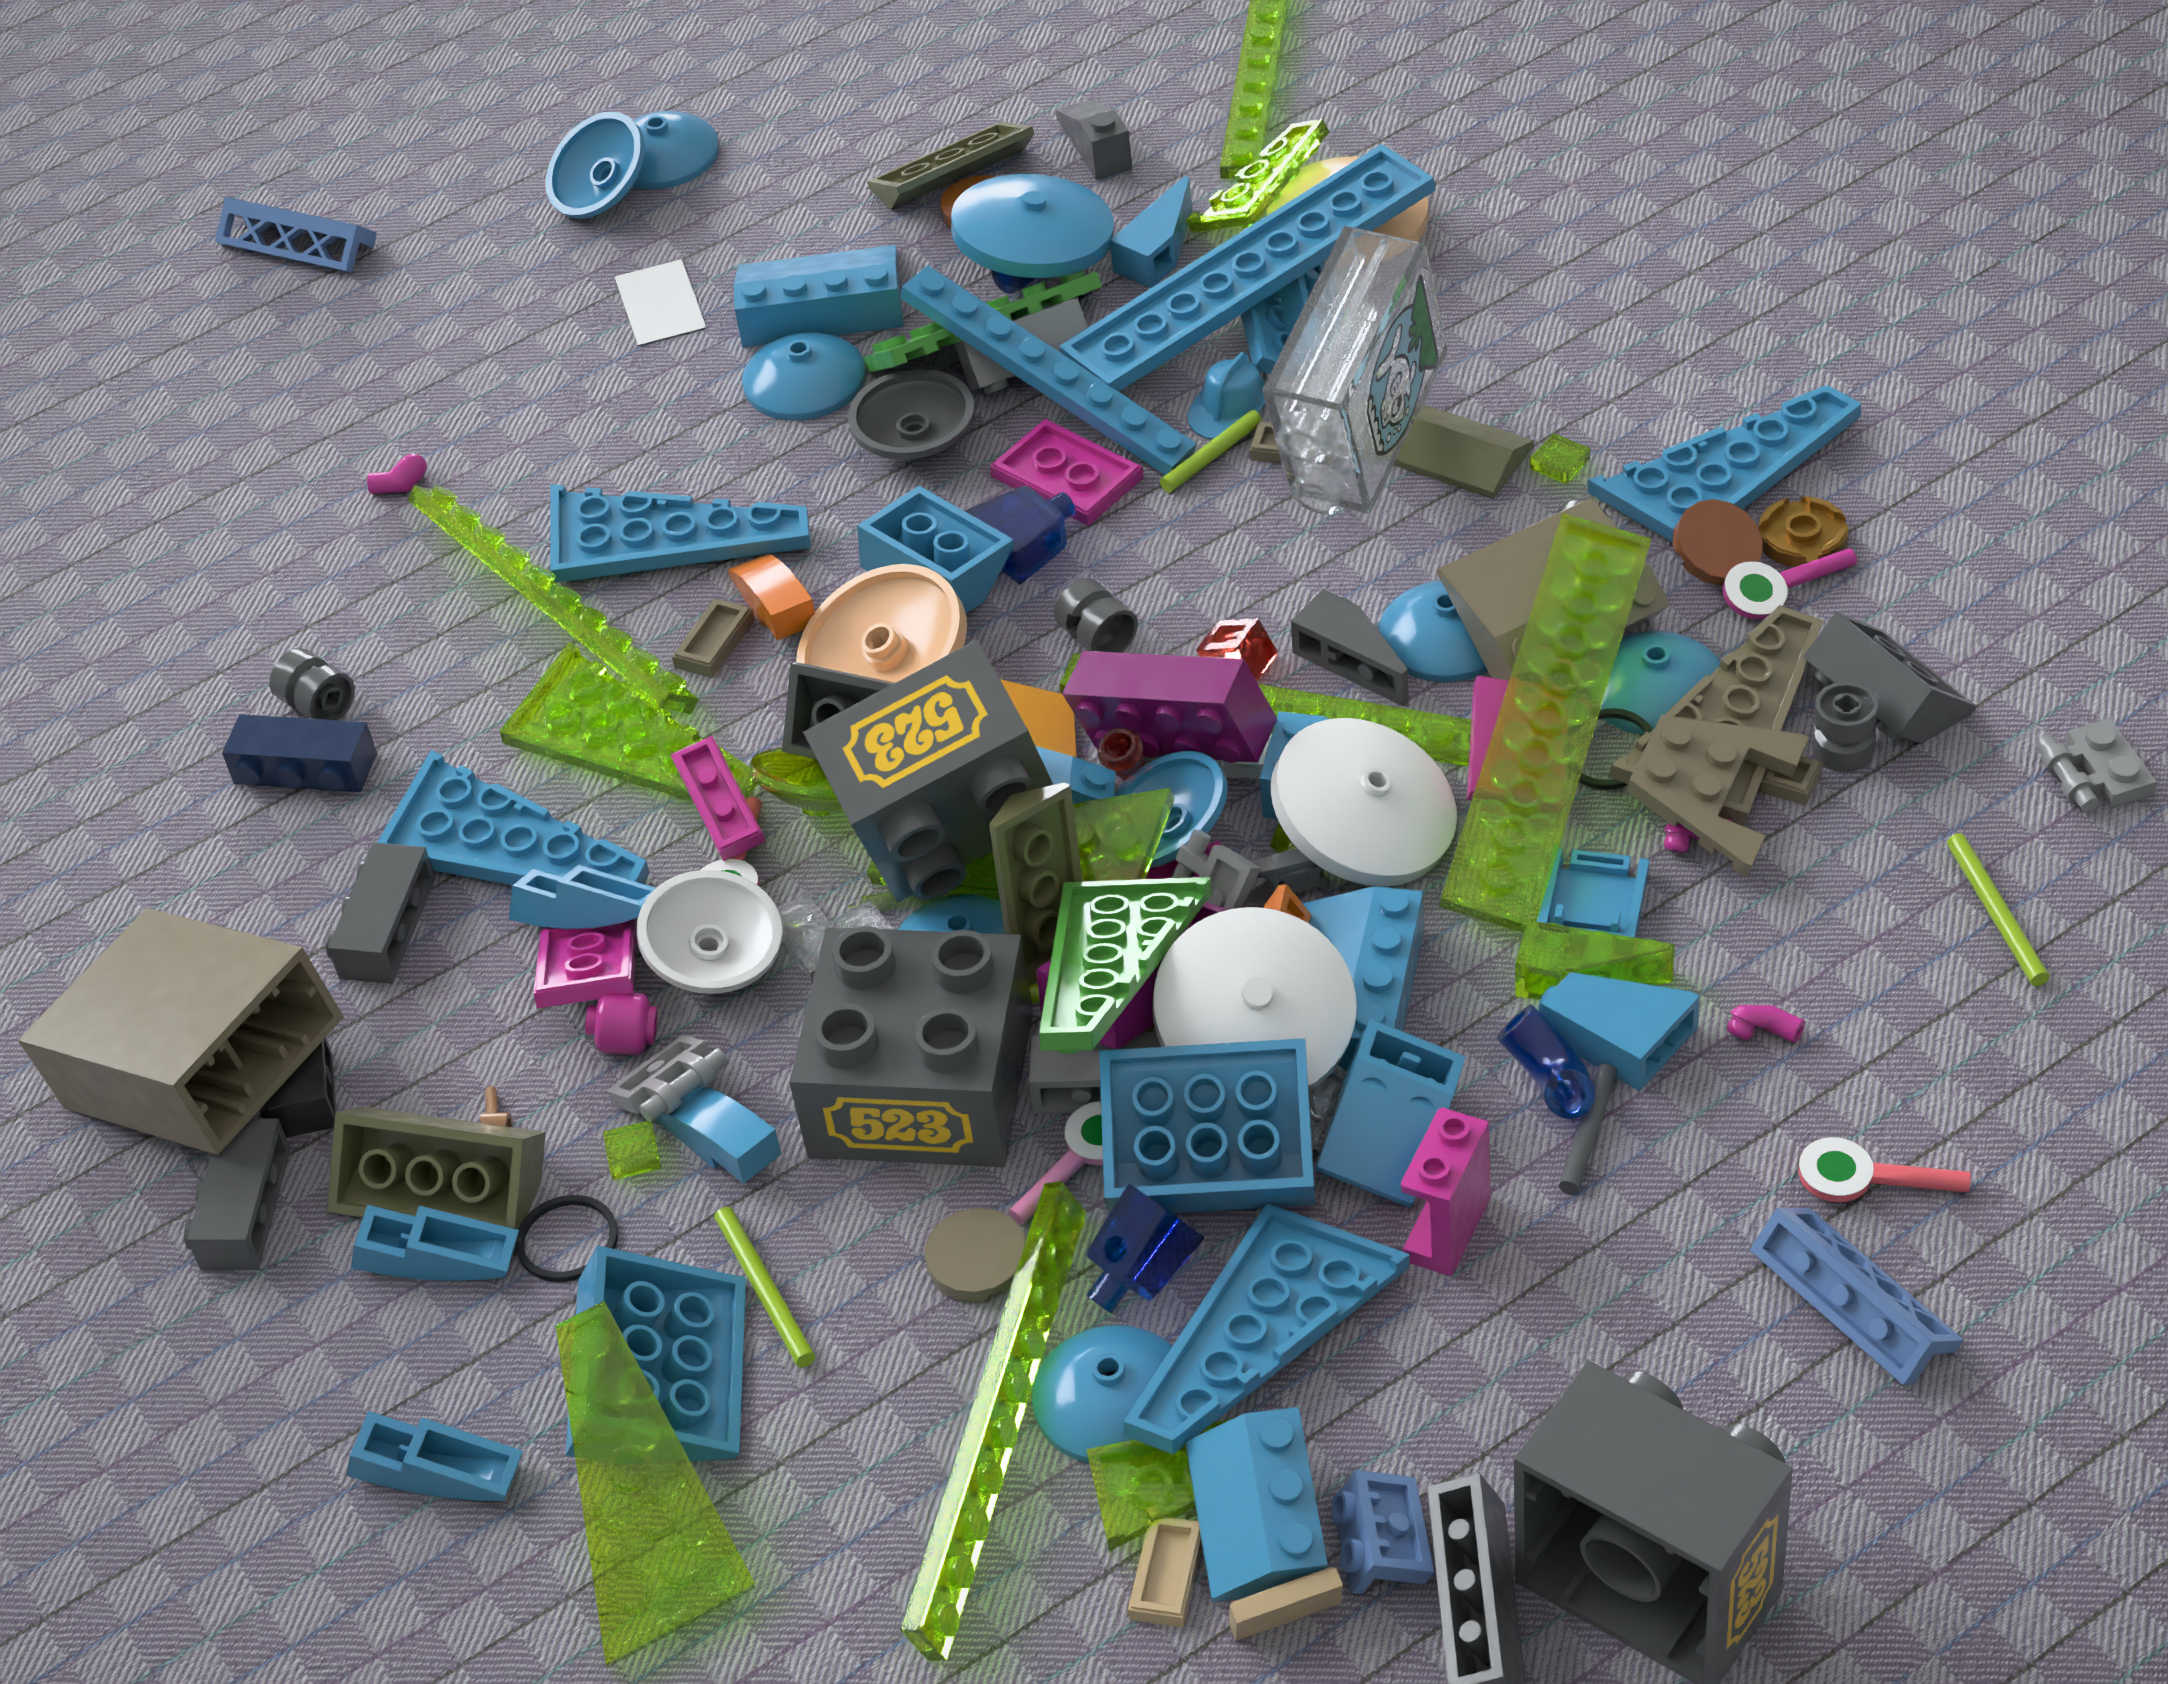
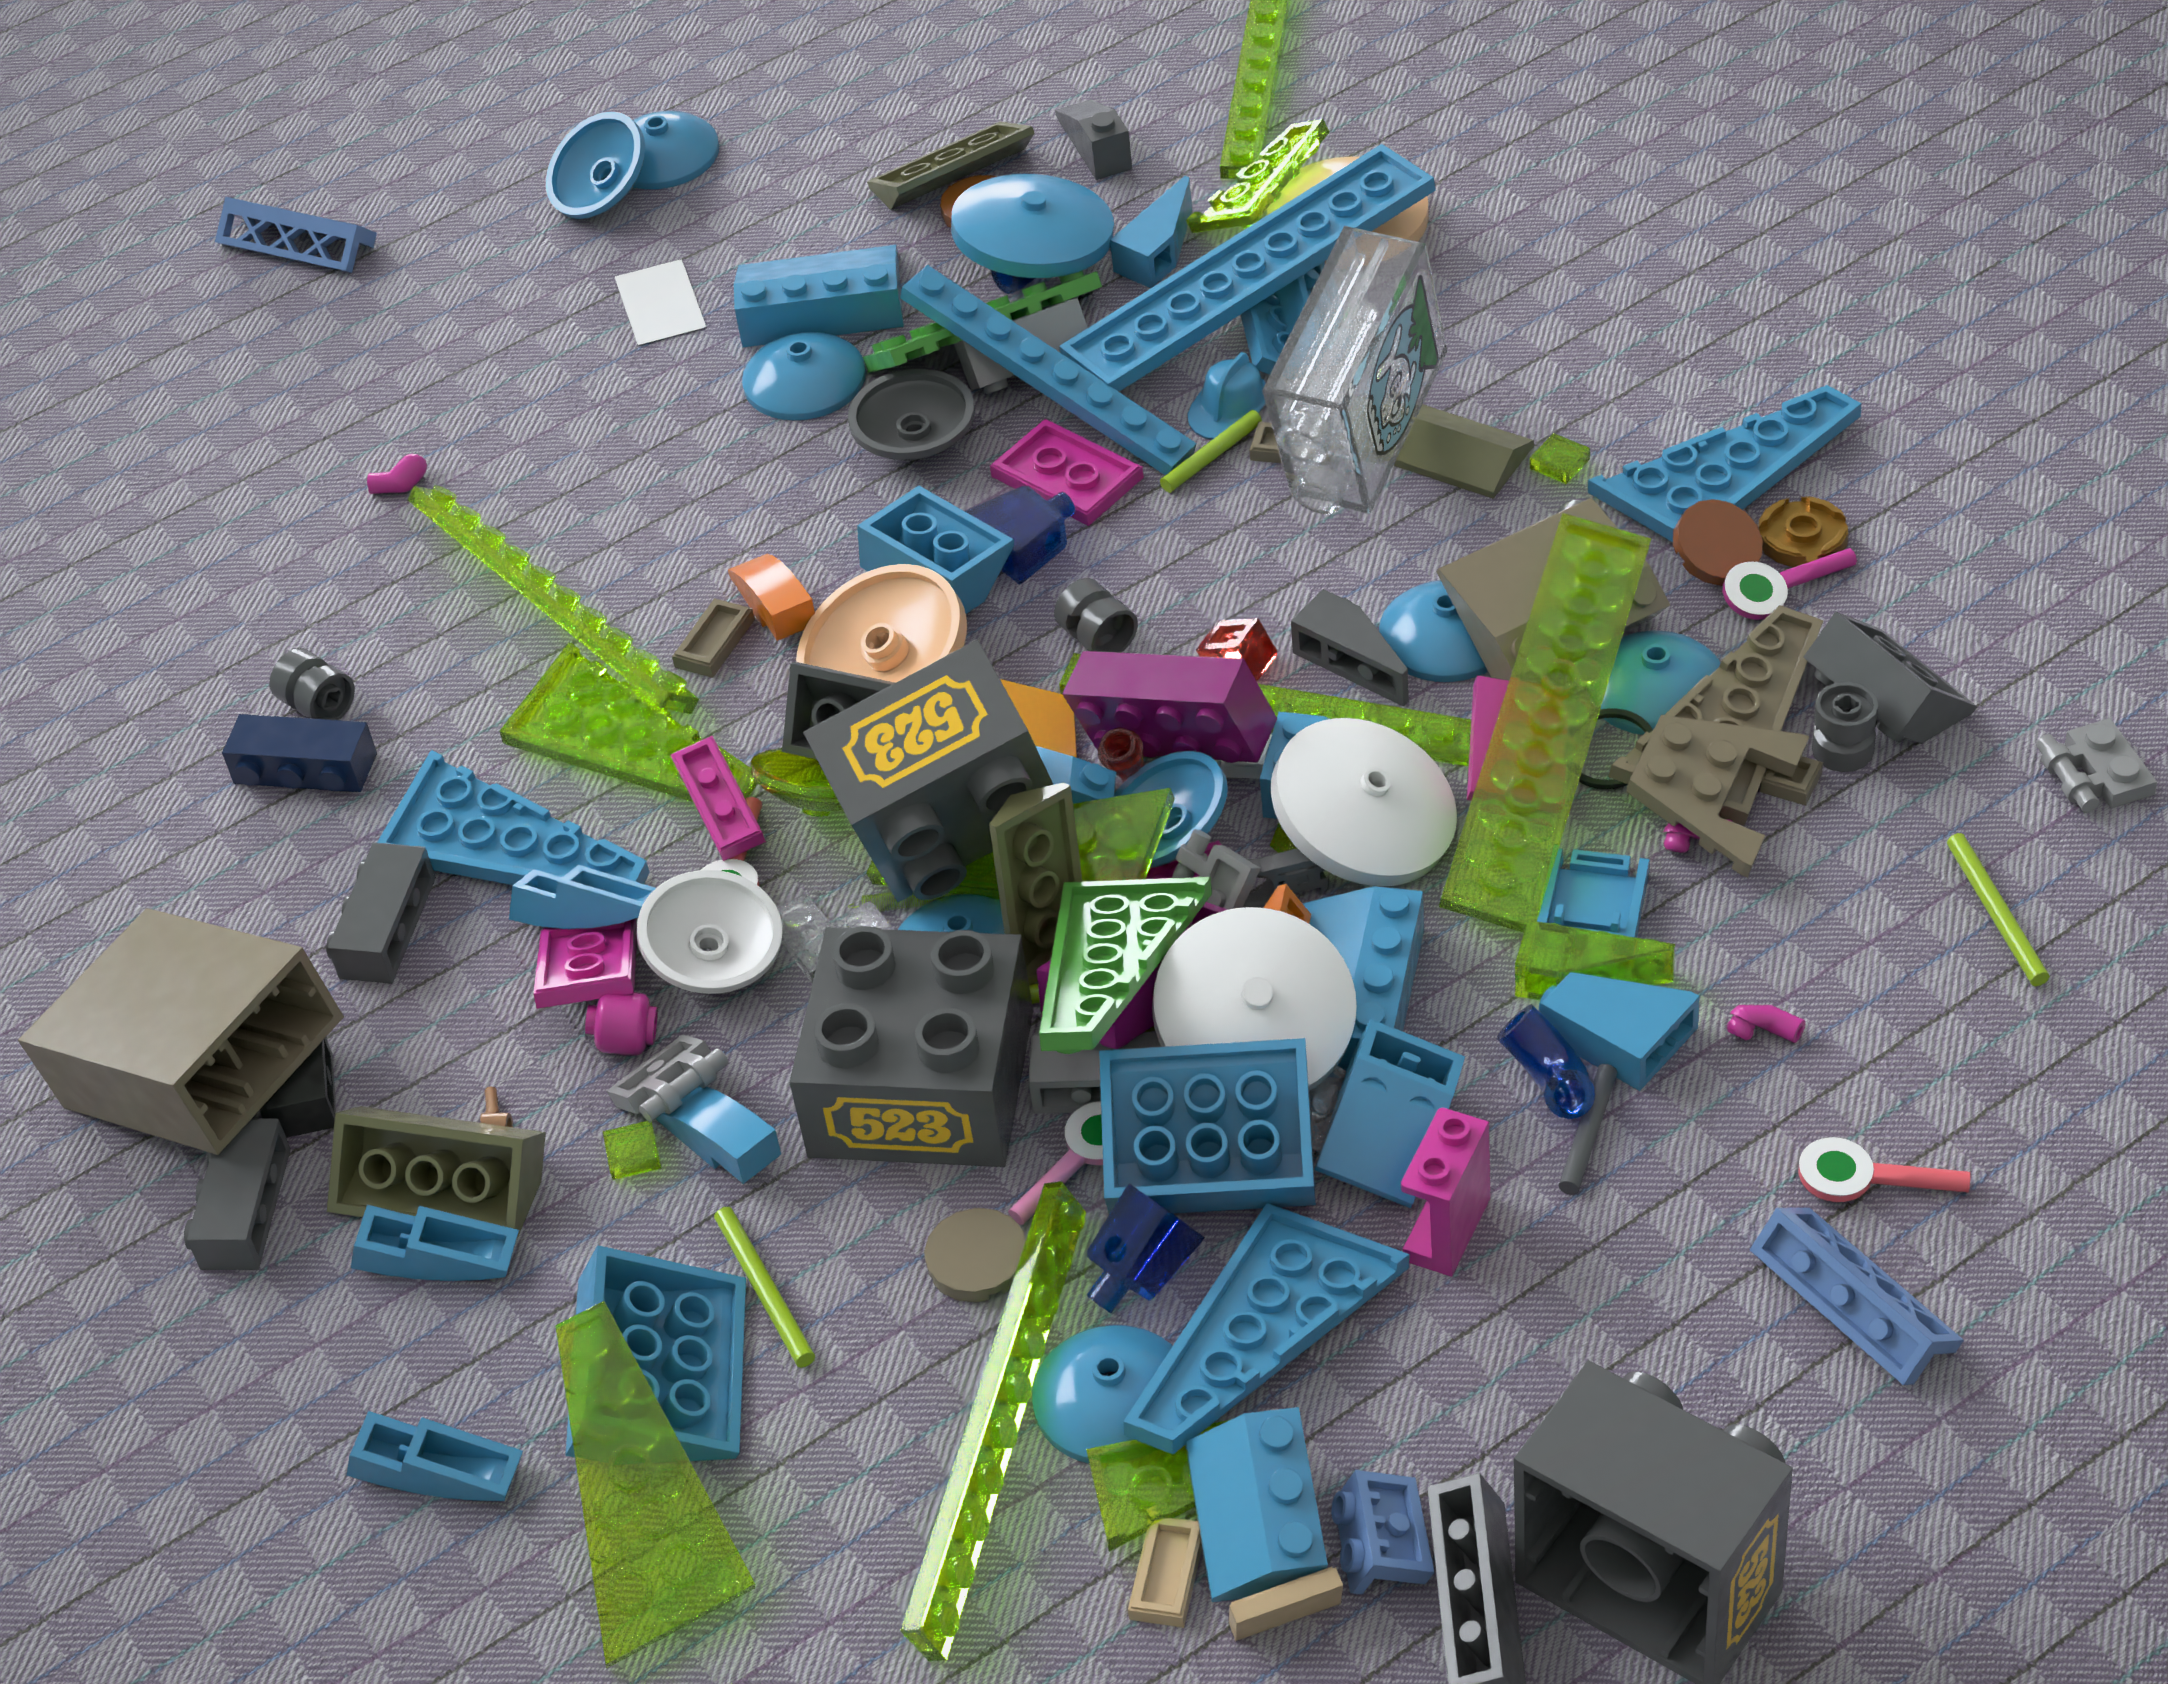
(547, 1206): black piece -> none
(651, 531): dark azure wing -> none

